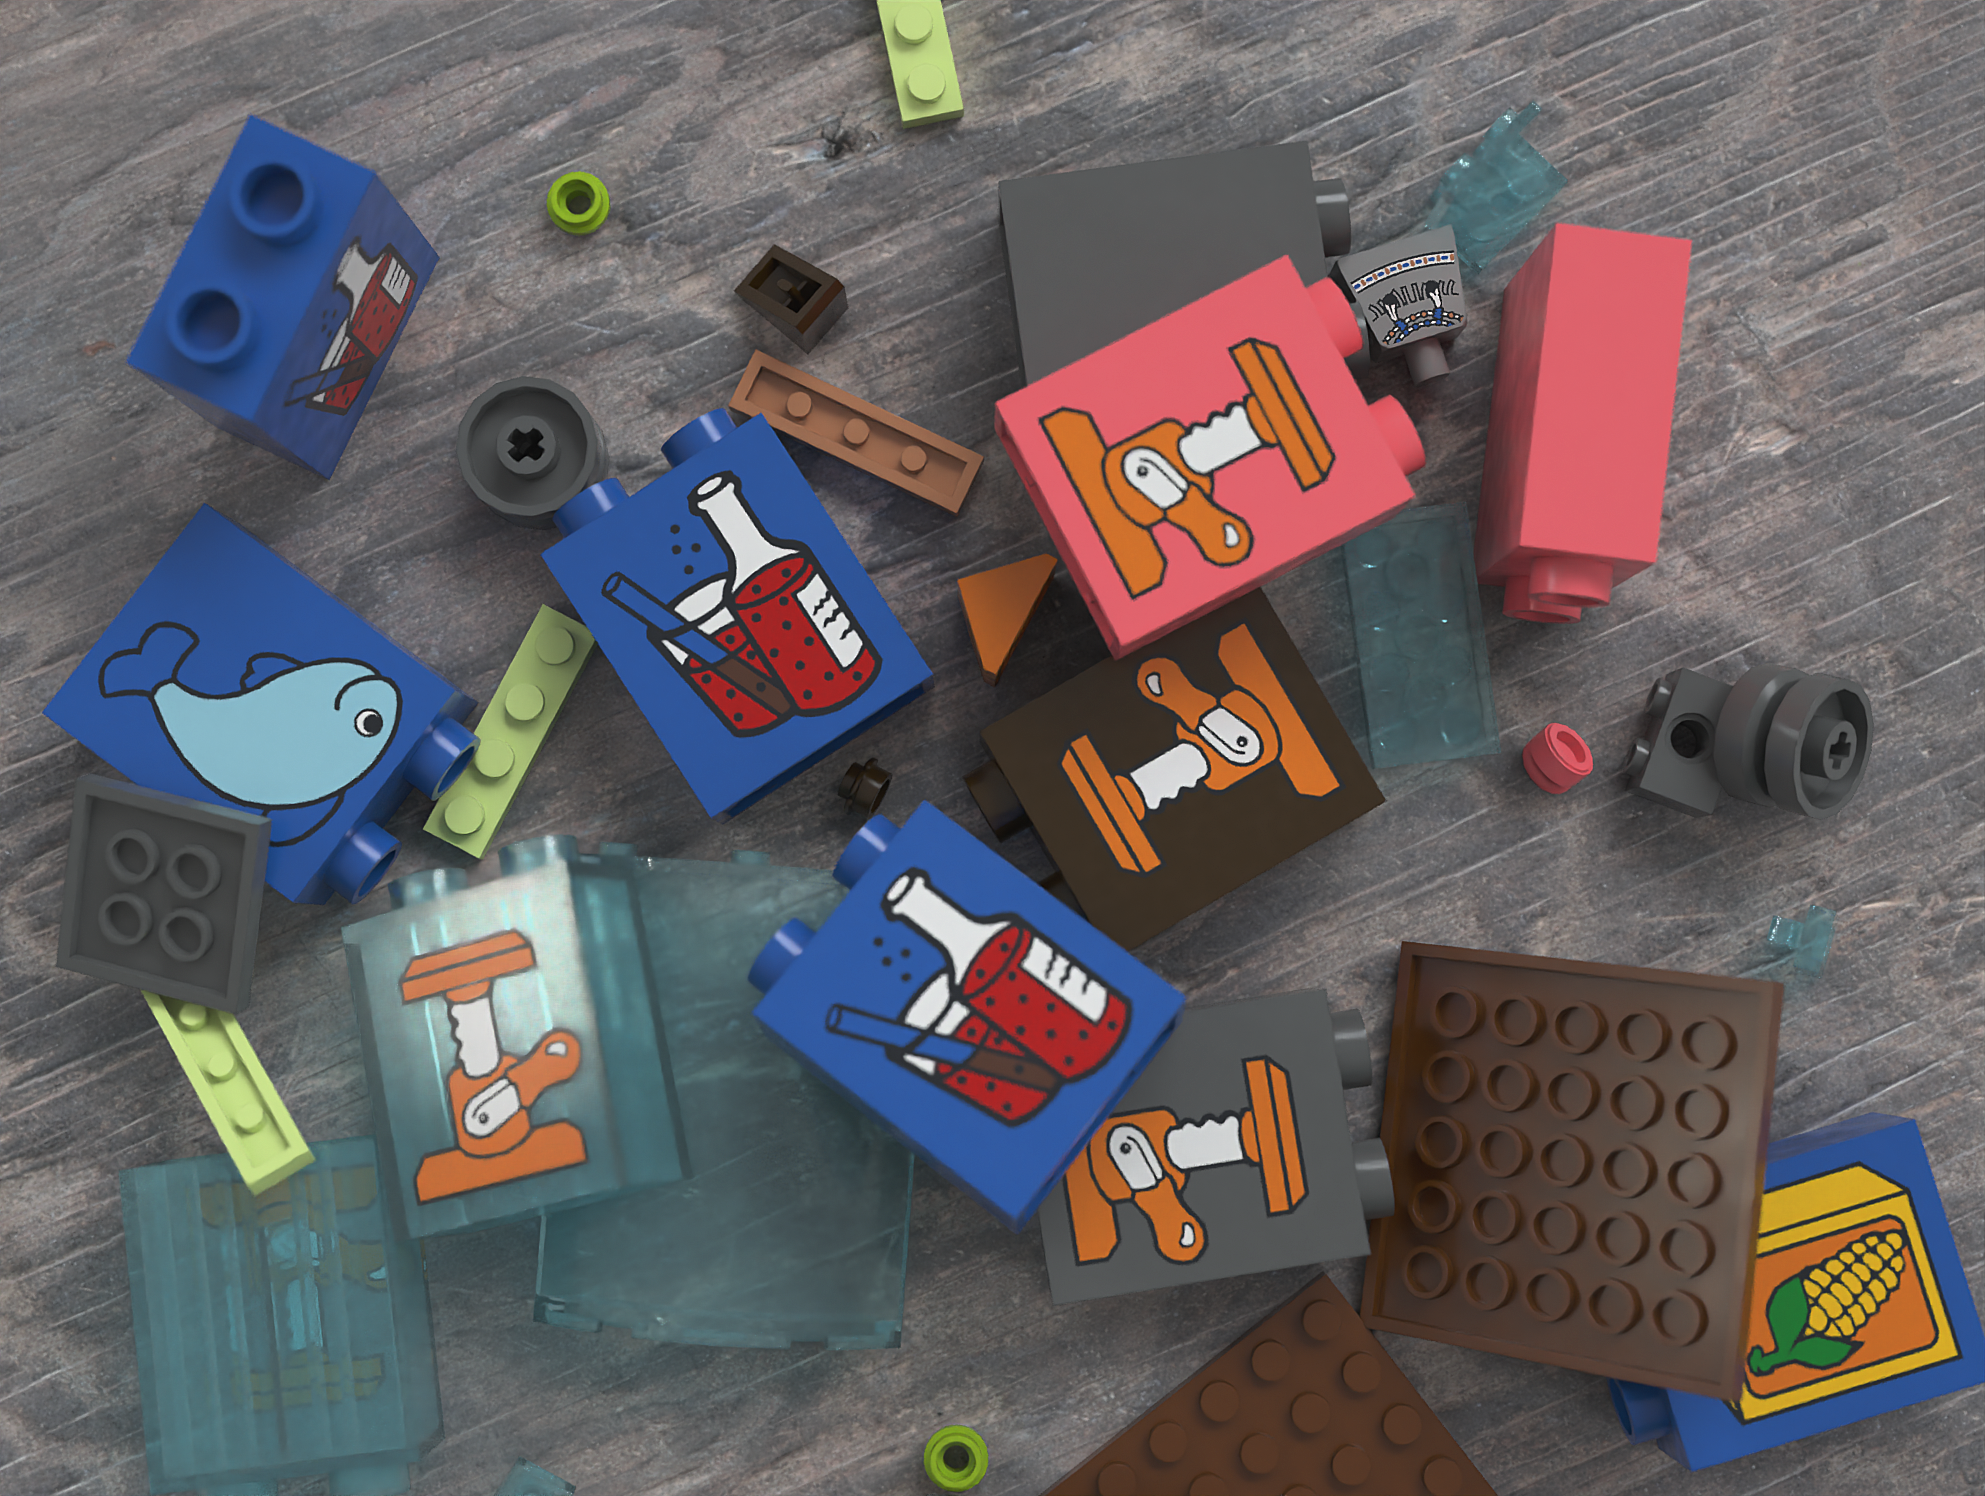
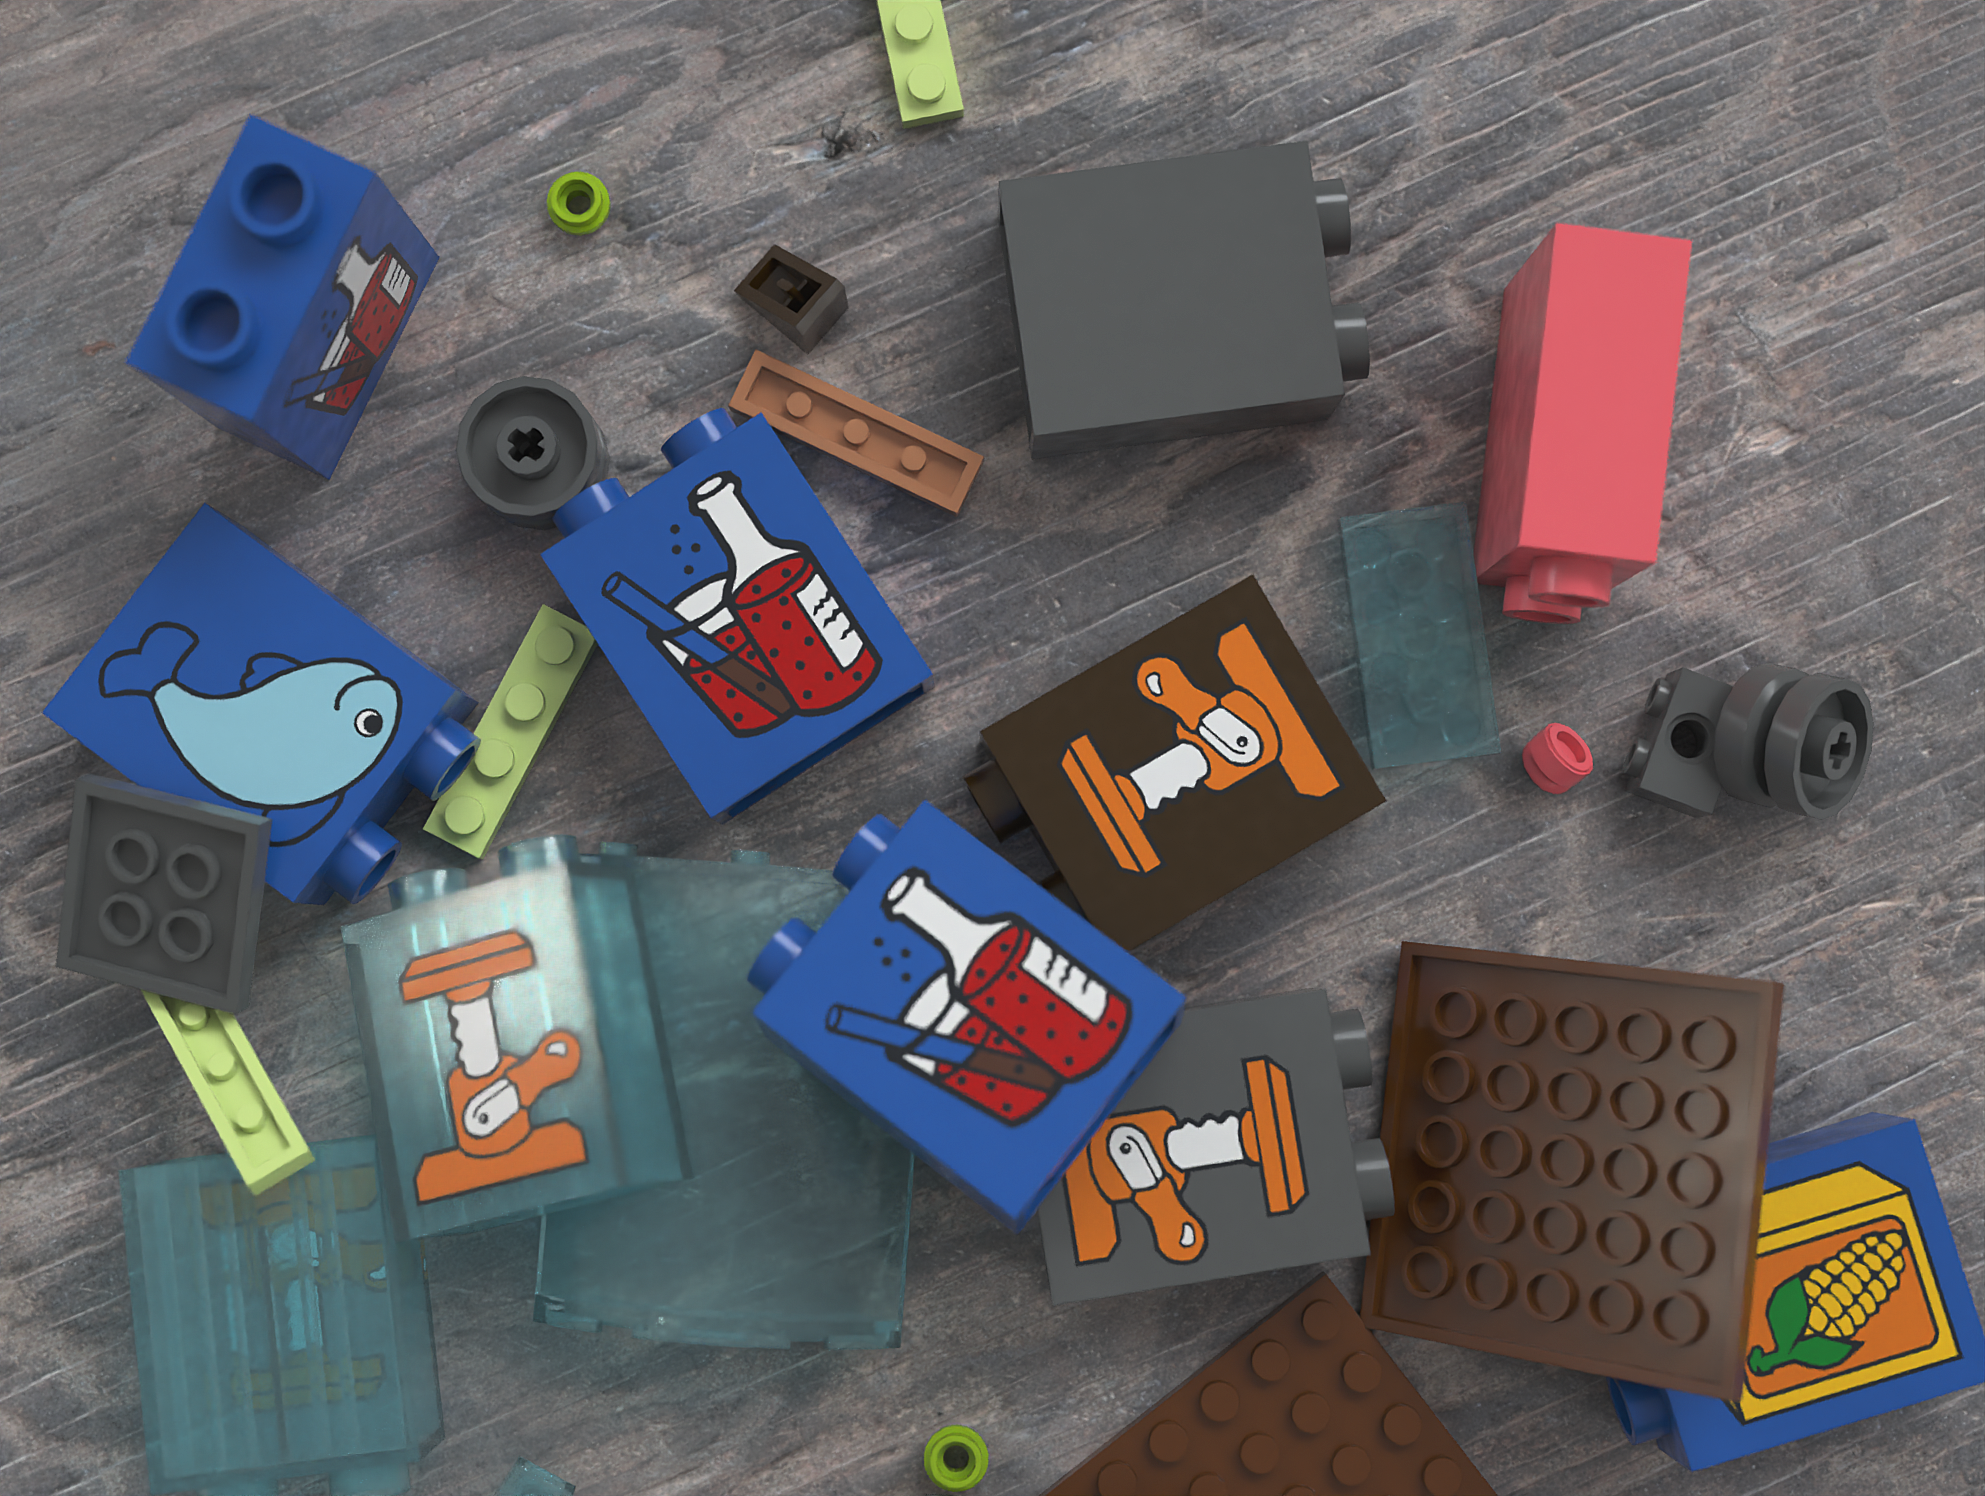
(864, 788): dark brown plate -> none
(1000, 607): orange slope -> none
(1209, 453): coral brick -> none
(1408, 299): light grey torso -> none
(1497, 191): clear light blue bracket -> none
(1809, 940): clear light blue tile -> none

